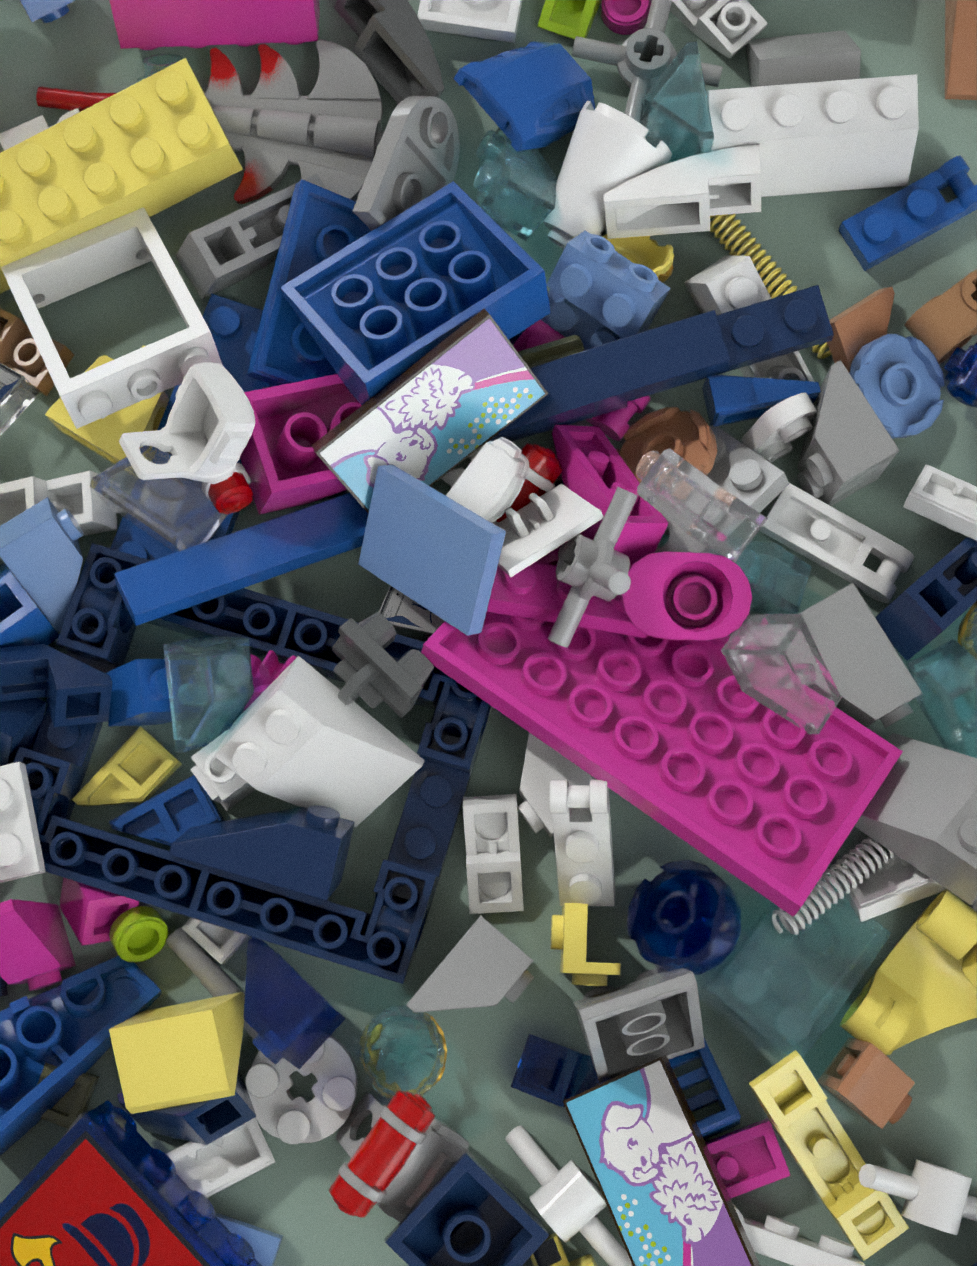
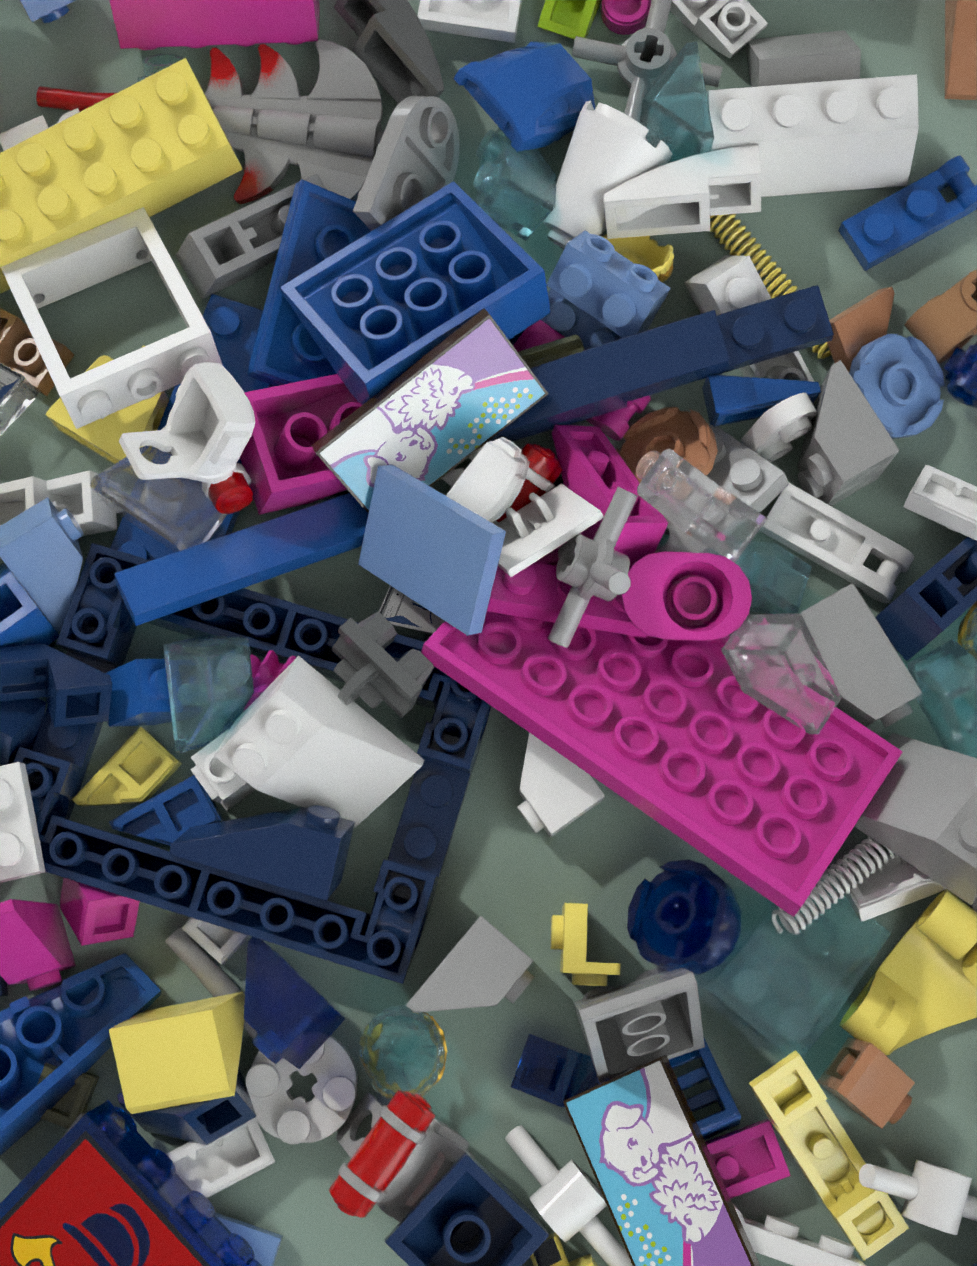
(138, 934): lime tile -> none
(493, 854): white slope -> none
(583, 842): white plate -> none

